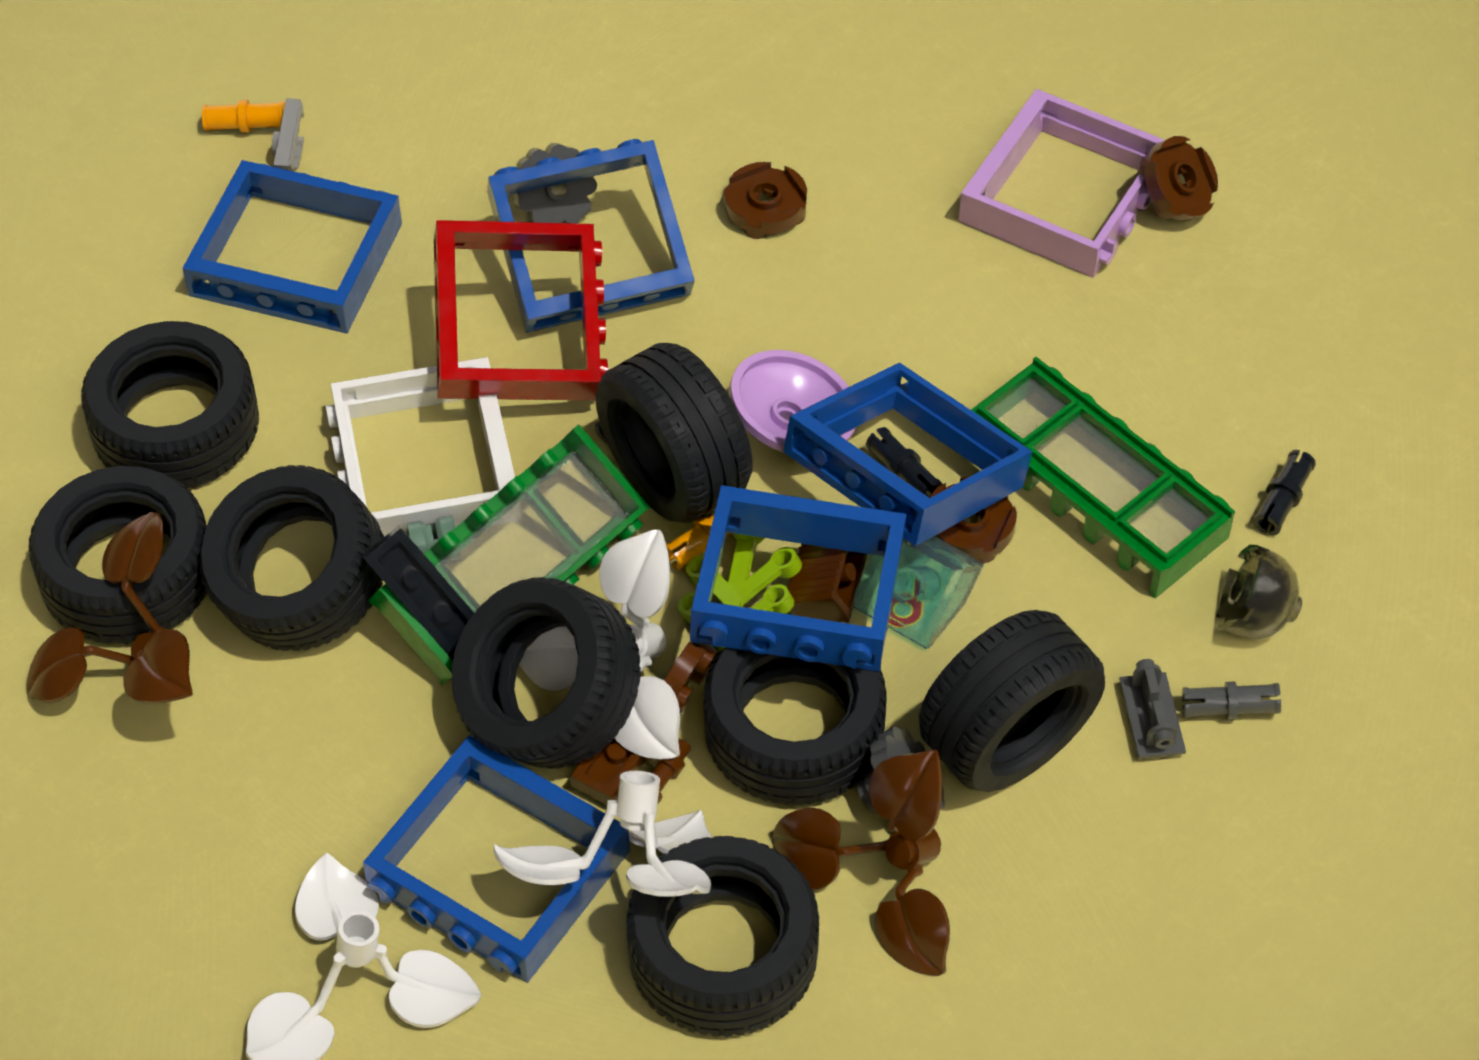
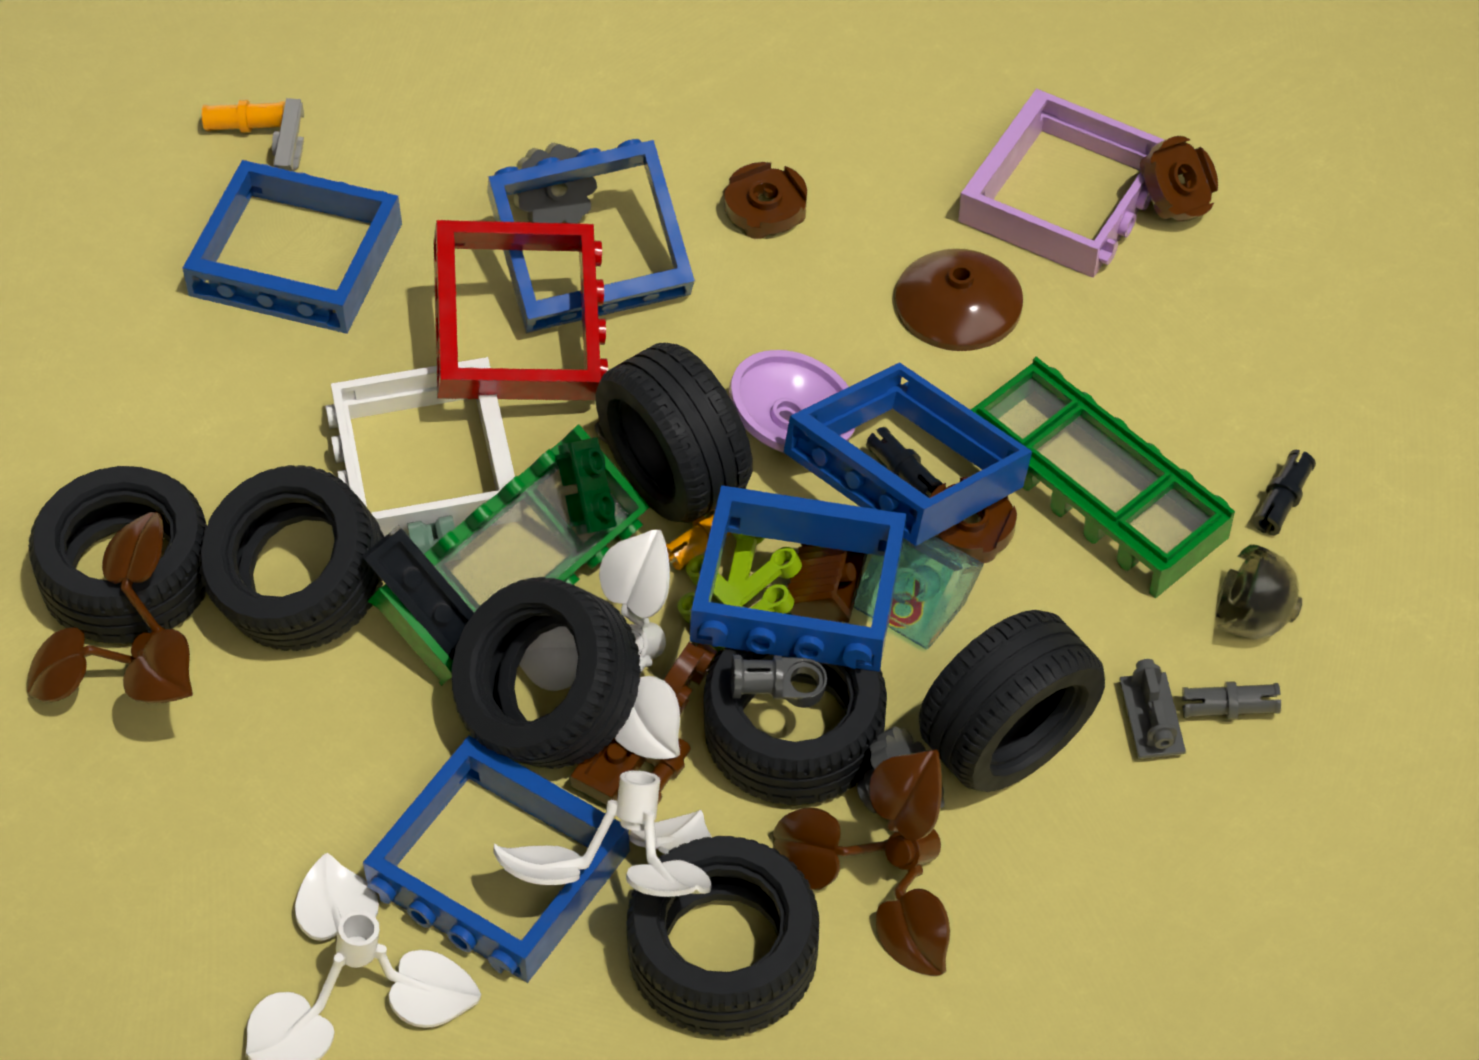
(167, 357): black tyre -> none
(584, 465): none -> dark green hinge
(775, 678): none -> dark grey connector
(959, 299): none -> reddish brown dish

